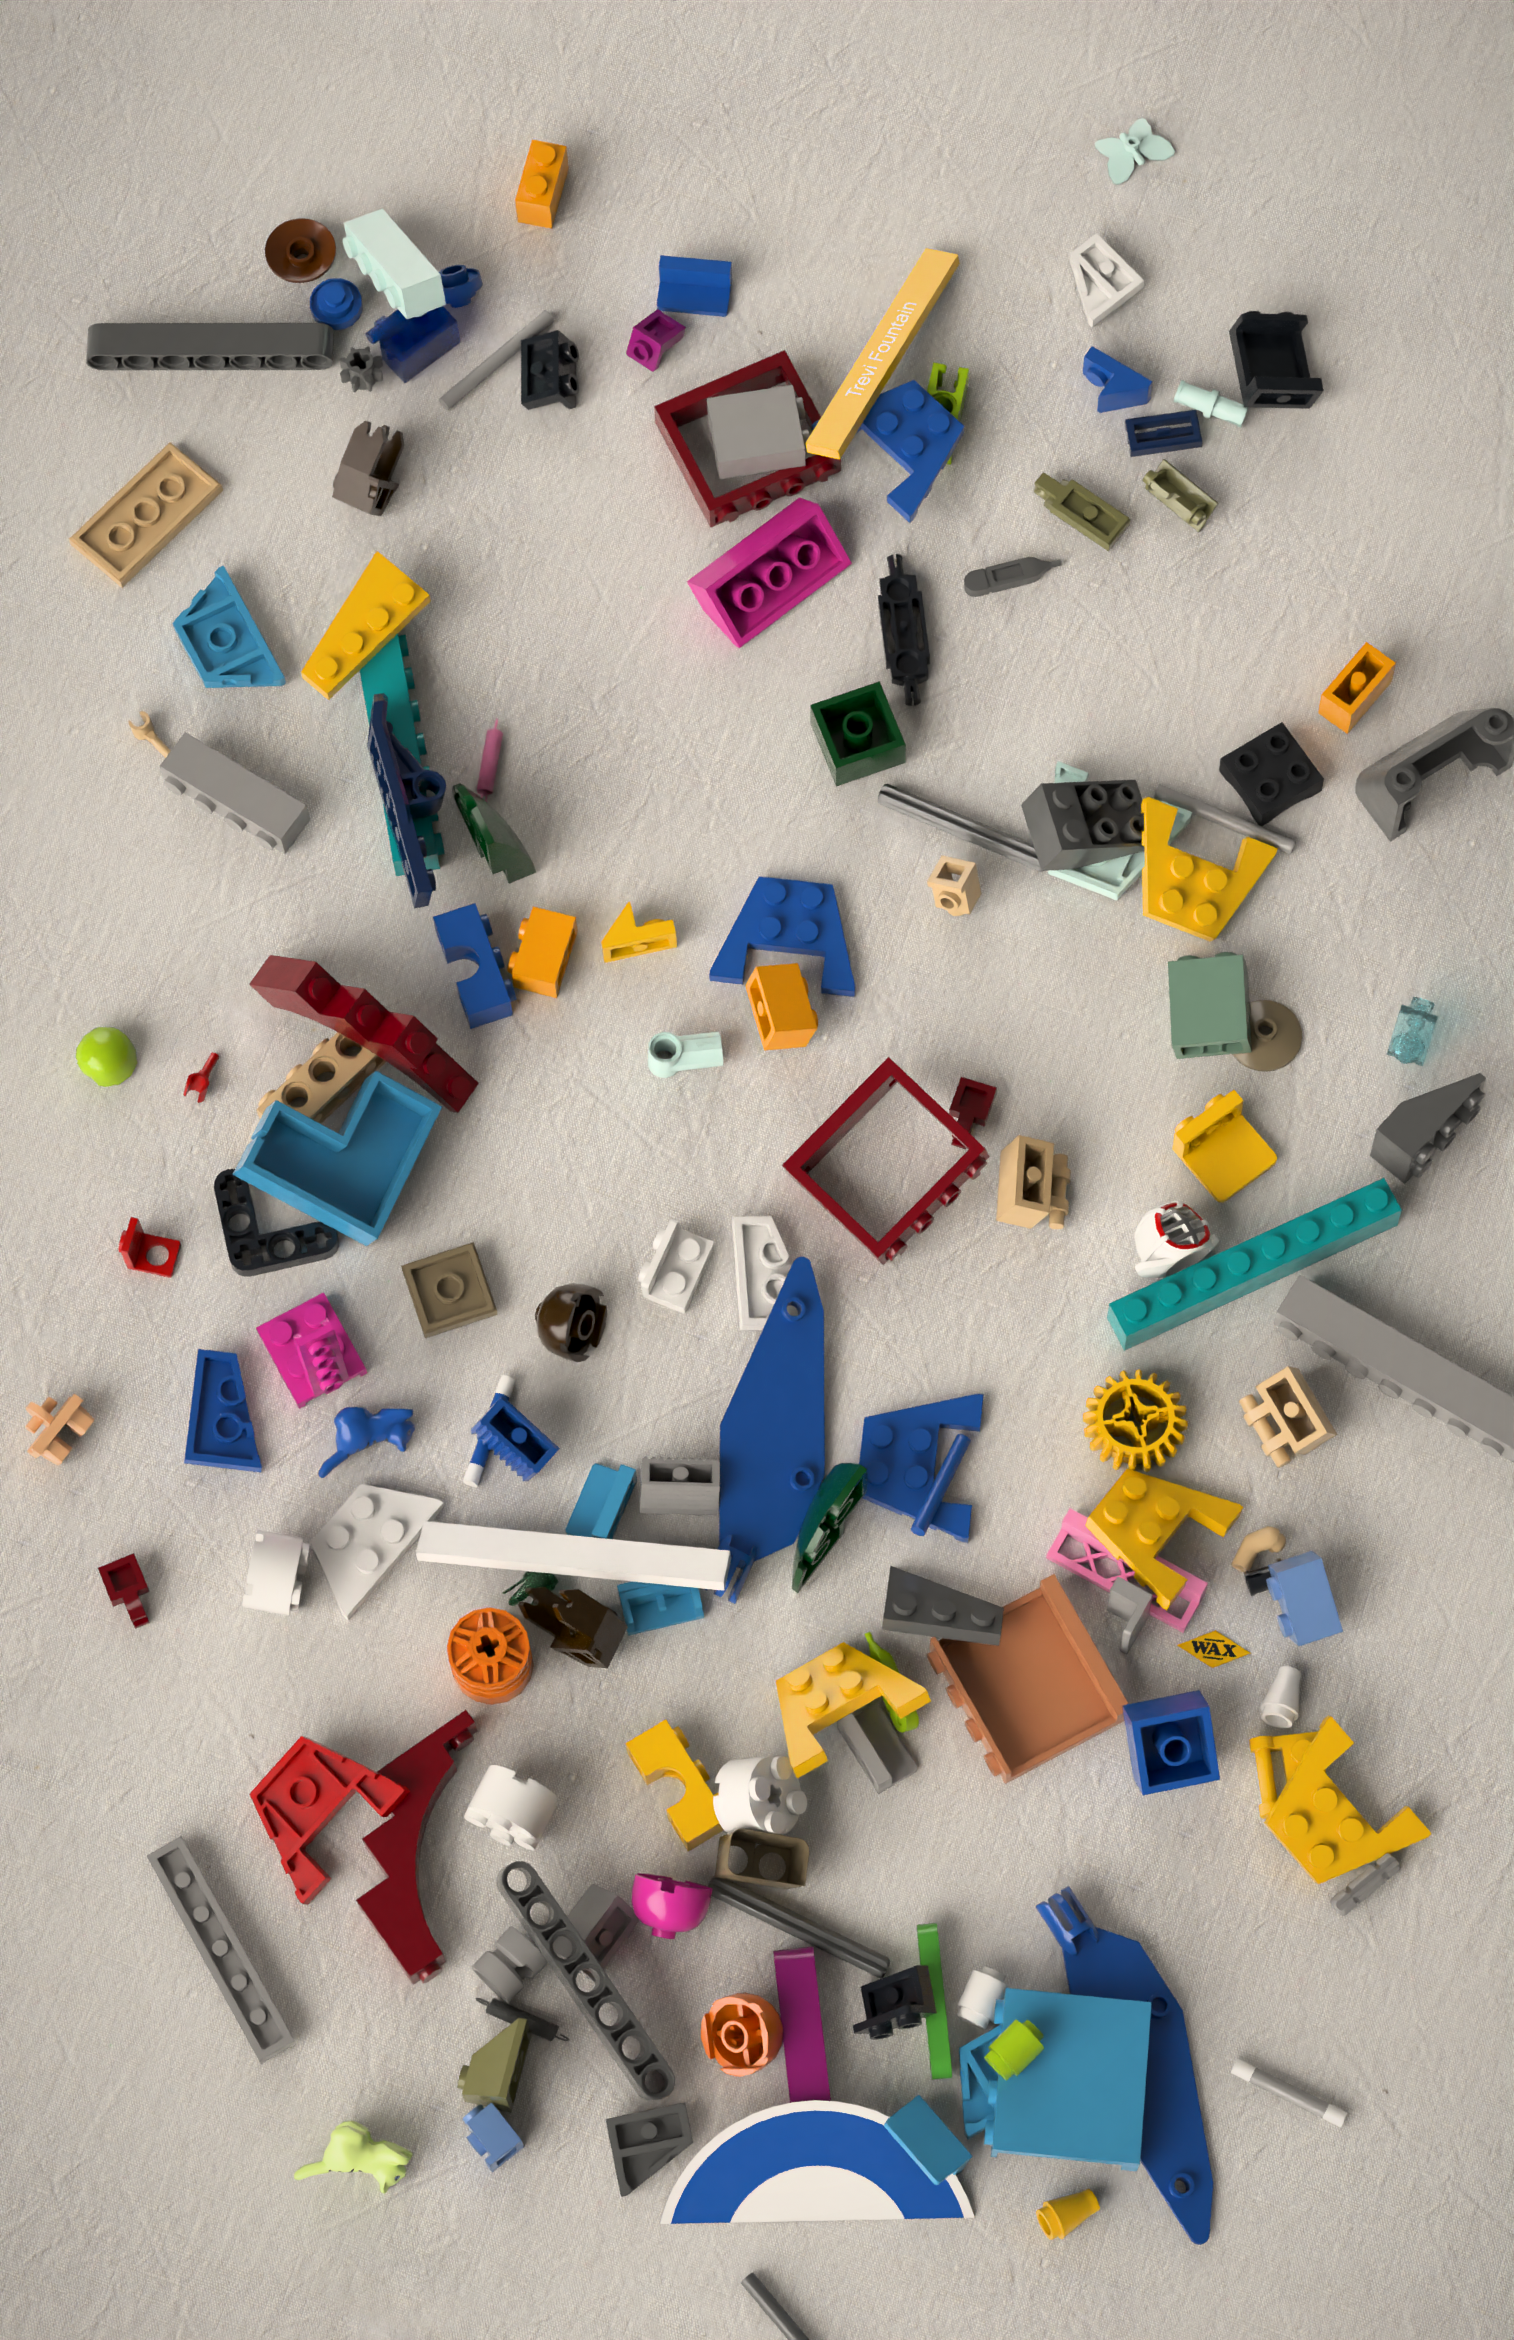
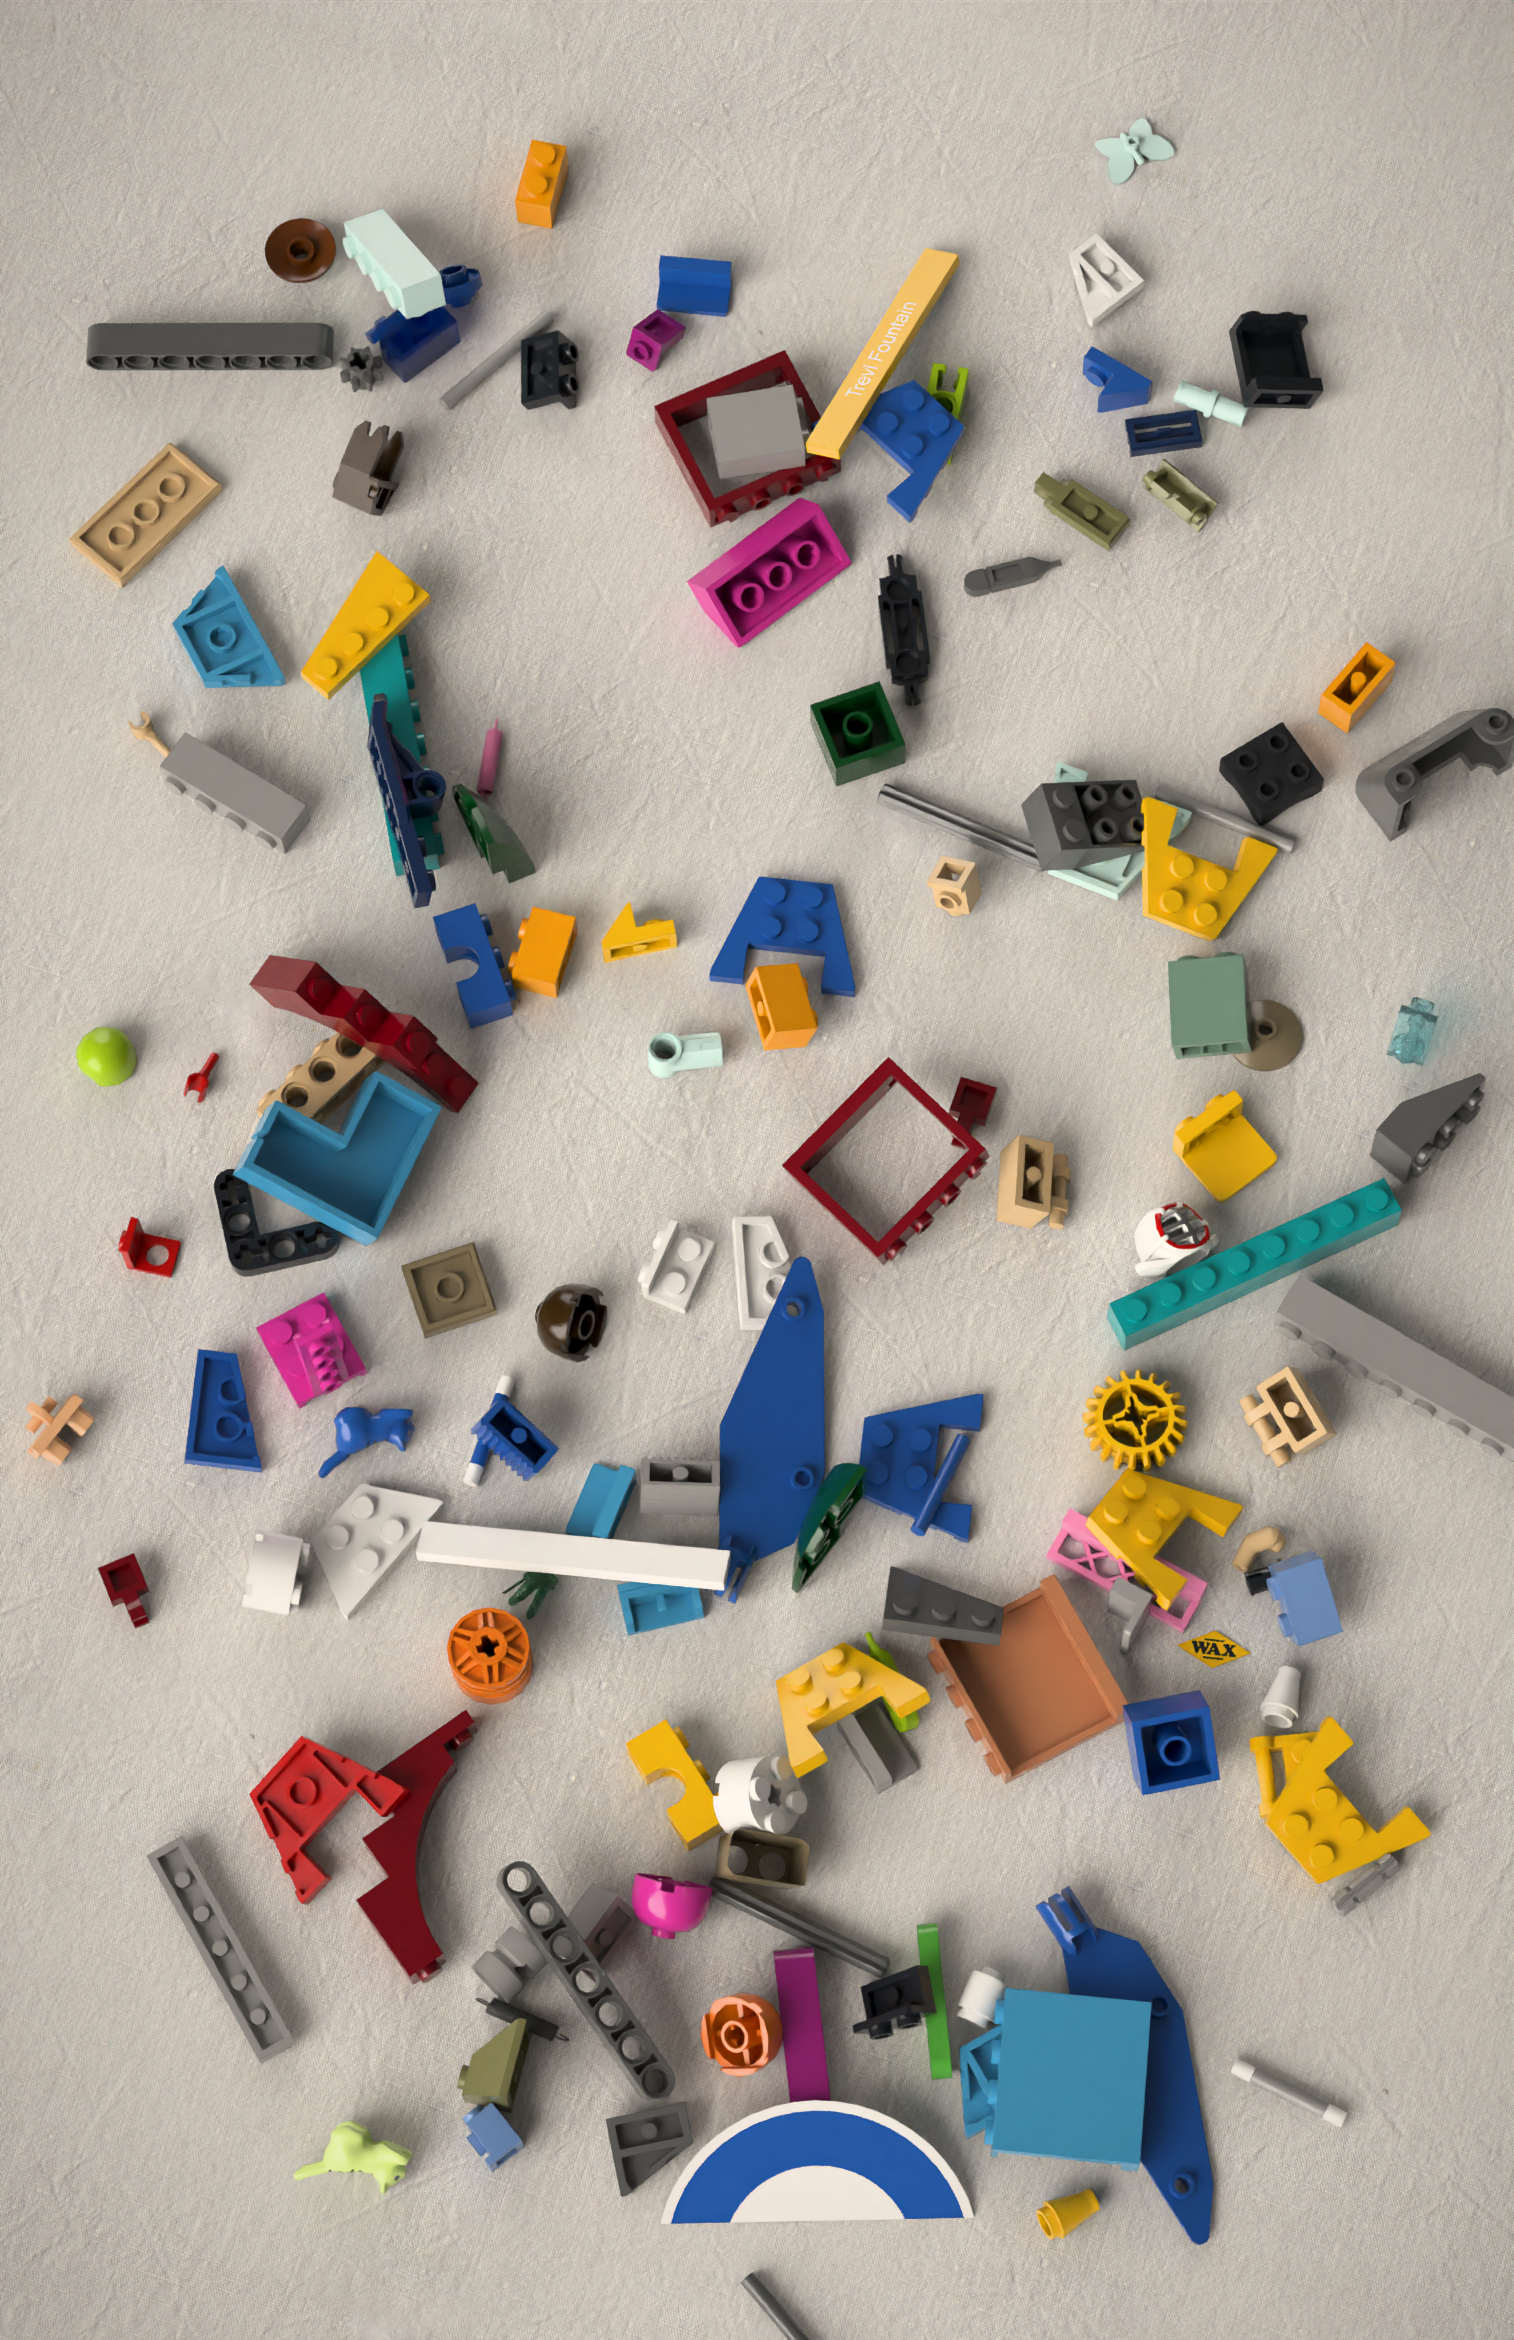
(336, 303): blue plate -> none
(512, 1807): white brick -> none
(580, 1625): dark brown piece -> none
(928, 2140): dark azure panel -> none
(1015, 2048): lime brick -> none

